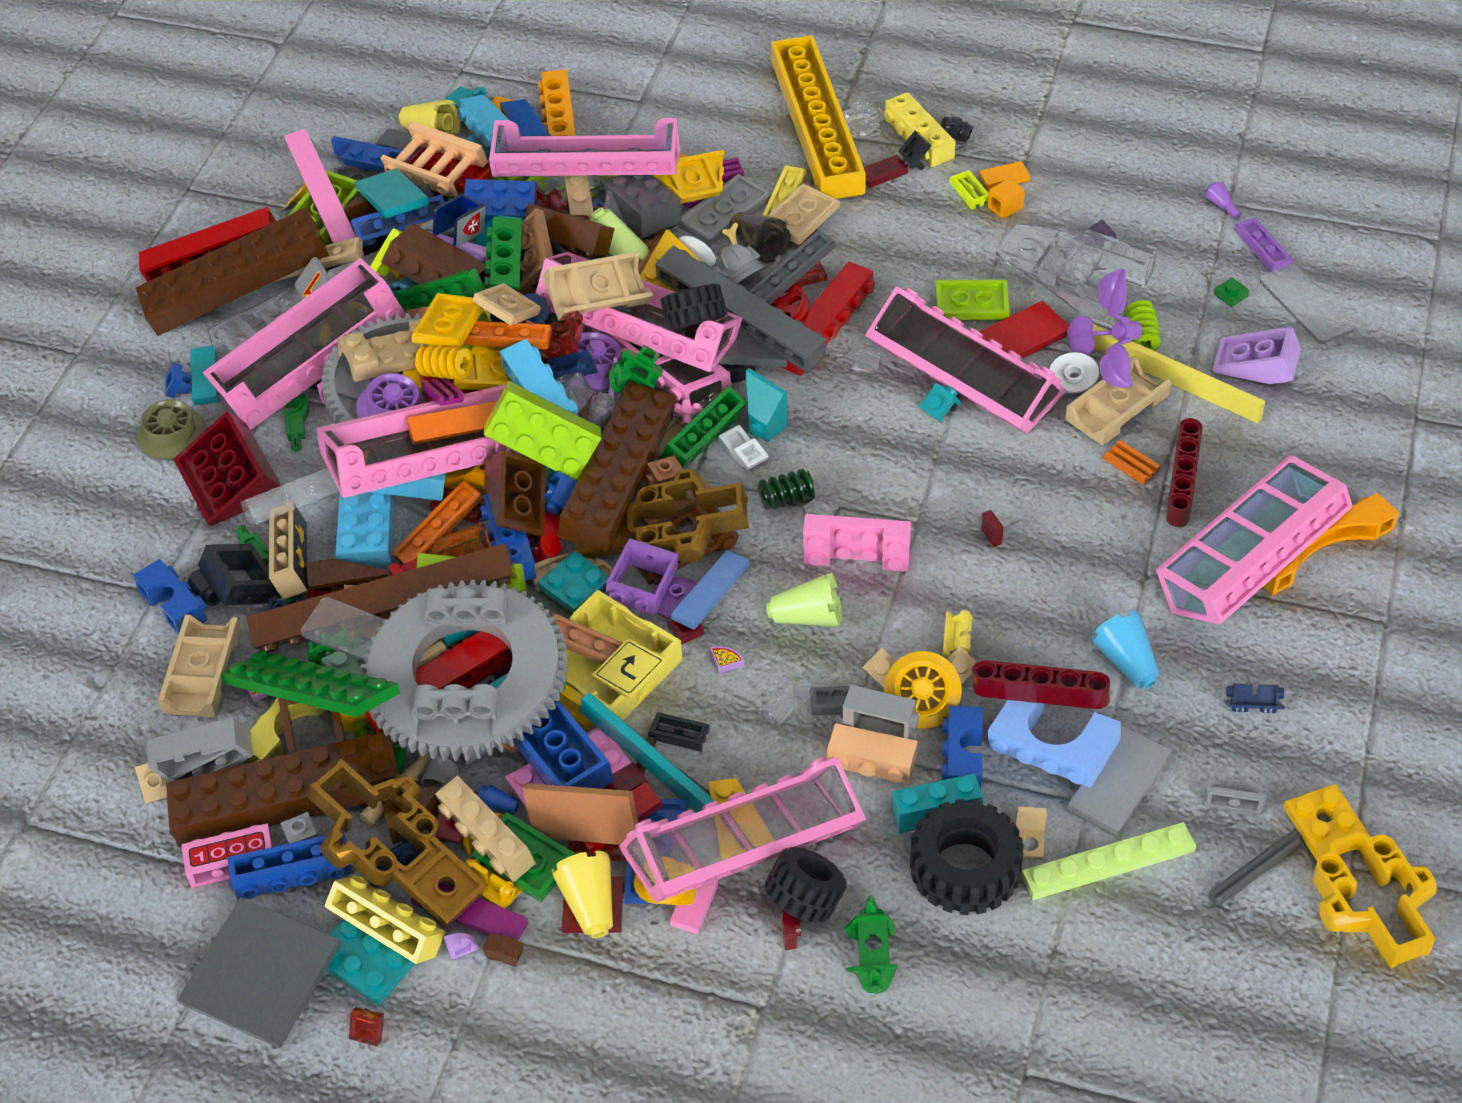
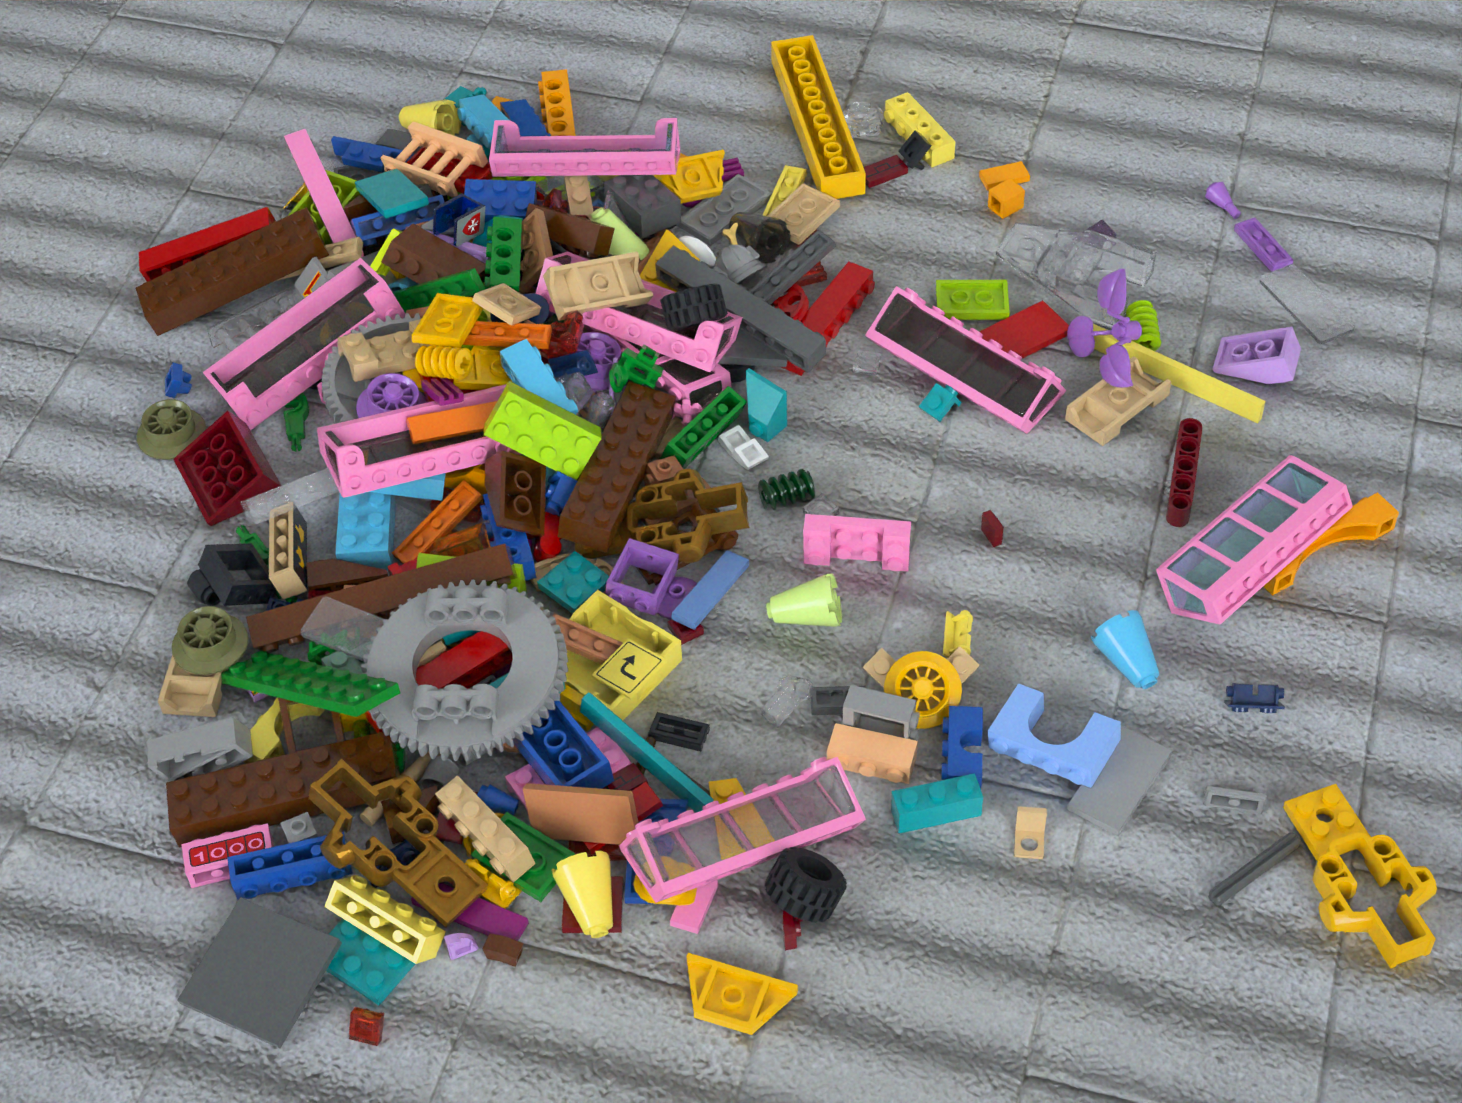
(151, 784): tan bracket -> none
(161, 583): blue arch -> none
(201, 360): teal tile -> none
(209, 641): none -> olive piece
(726, 659): tile -> none
(735, 995): none -> yellow wing
(875, 968): green piece -> none
(957, 128): black animal -> none
(961, 888): black tyre -> none
(967, 191): neon yellow tile -> none
(1041, 684): dark red beam -> none
(1078, 366): white dish -> none
(1108, 861): yellowish green plate -> none
(1134, 460): orange tile -> none
(1231, 292): green plate -> none

